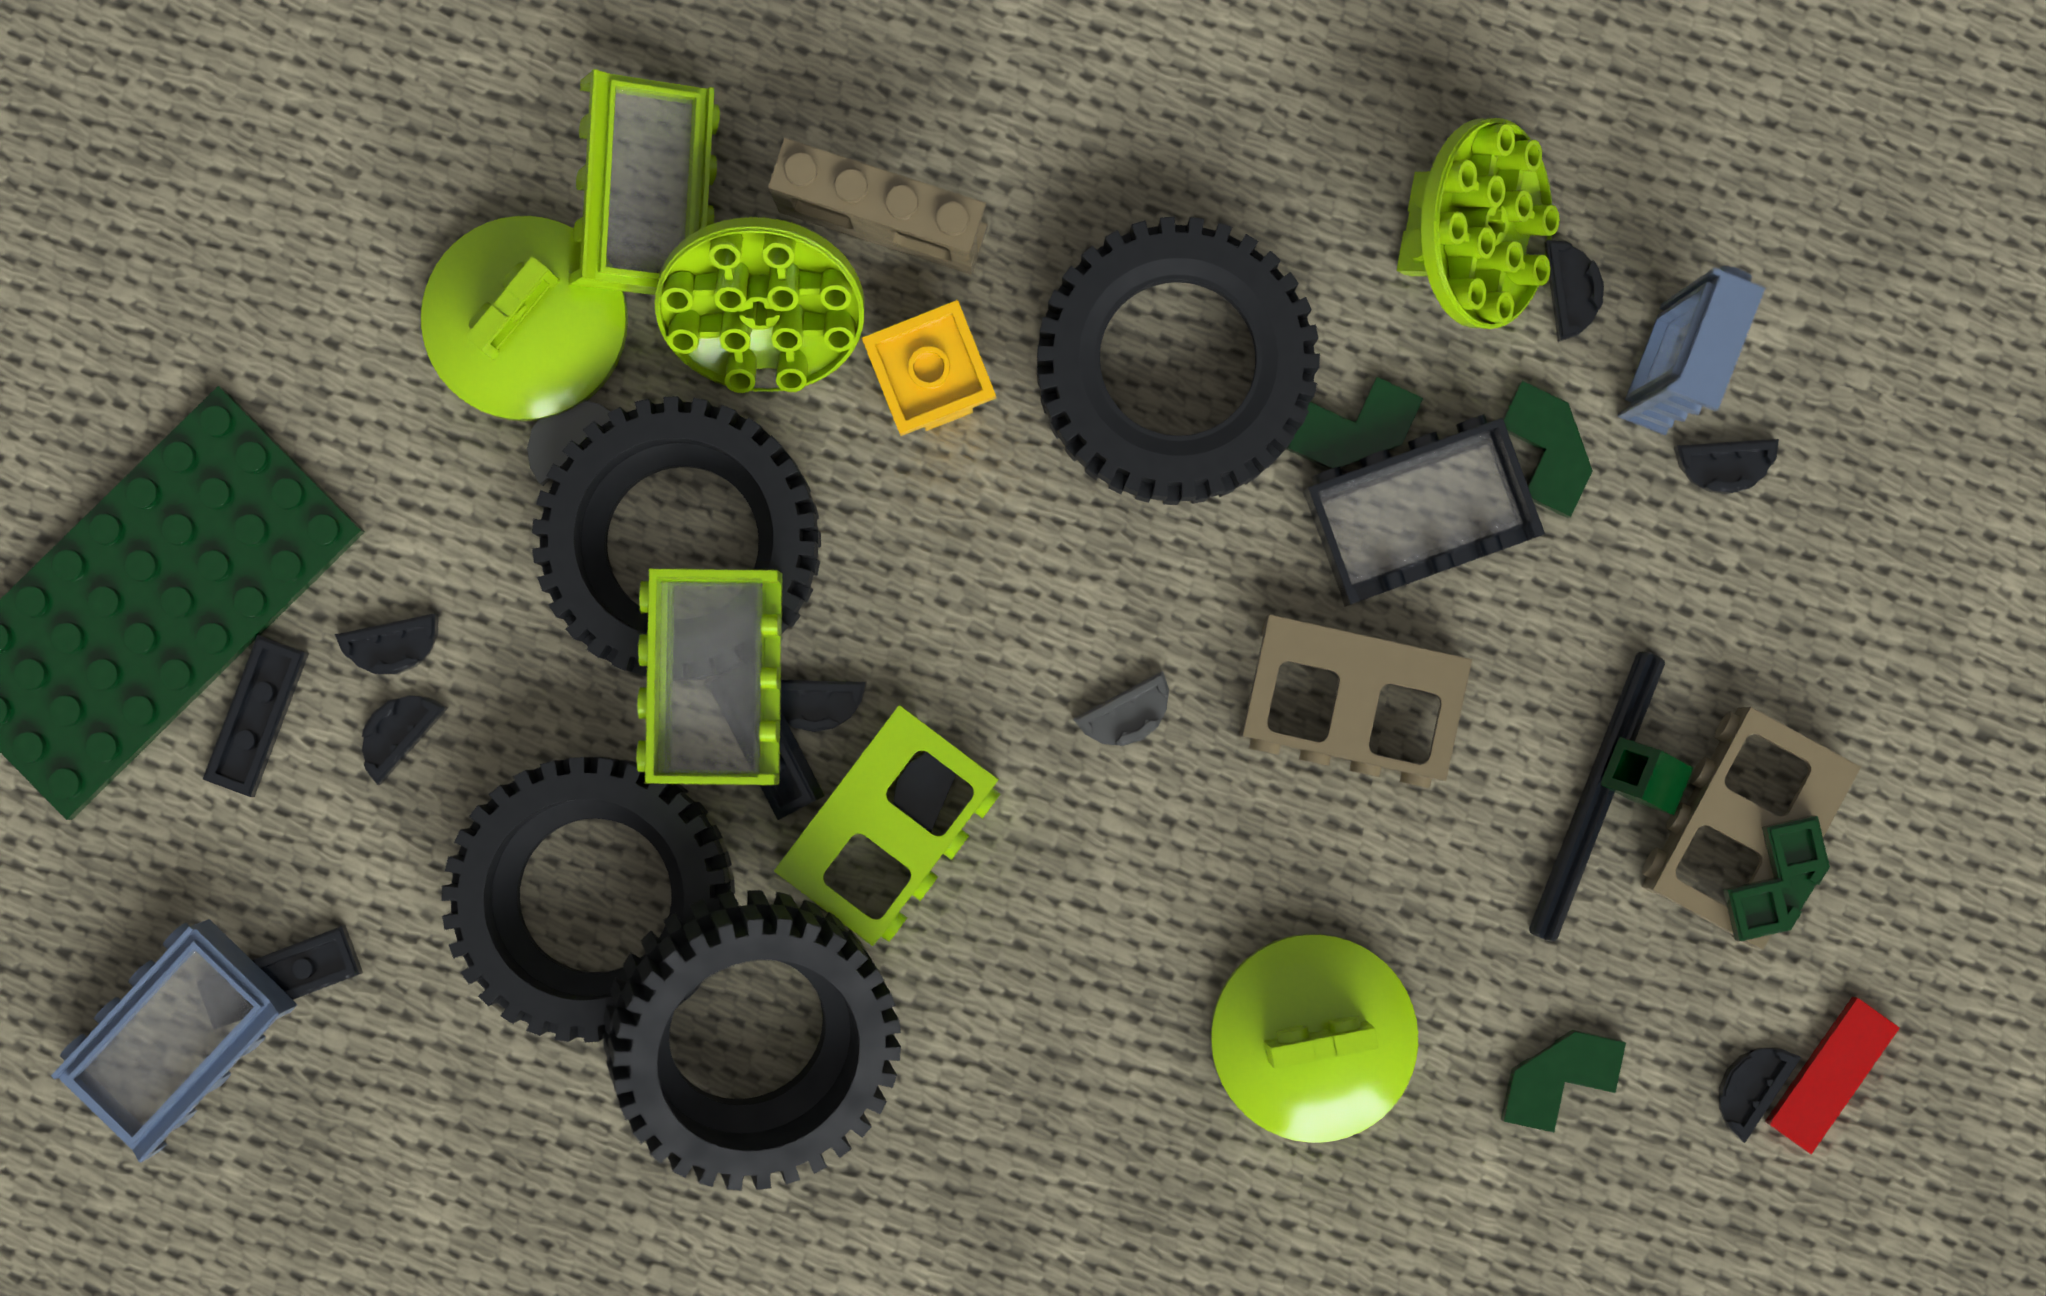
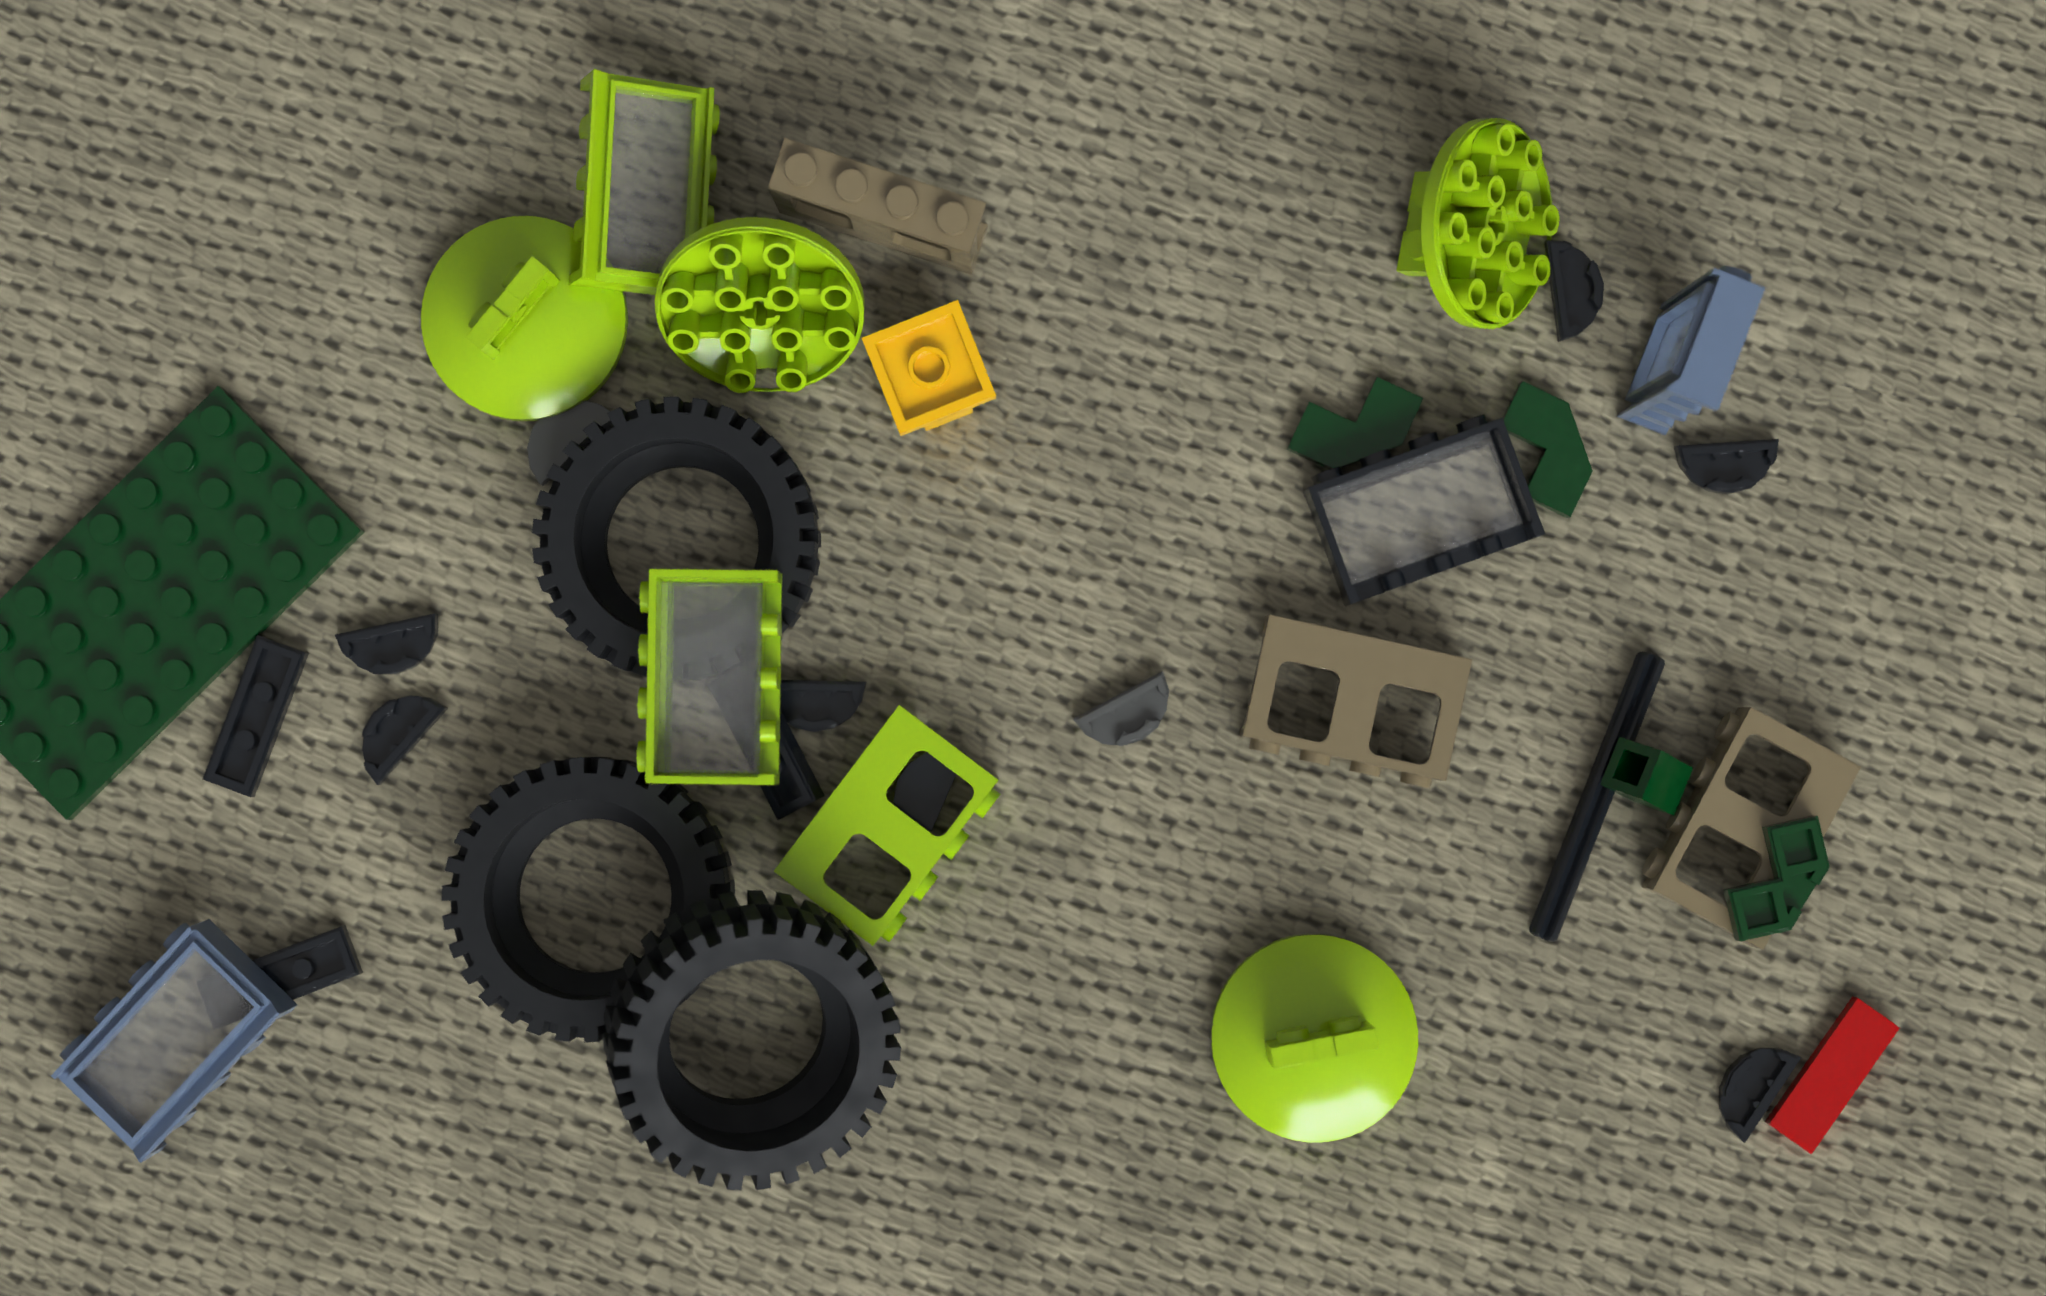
(1156, 463): black tyre -> none
(1539, 1081): dark green tile -> none

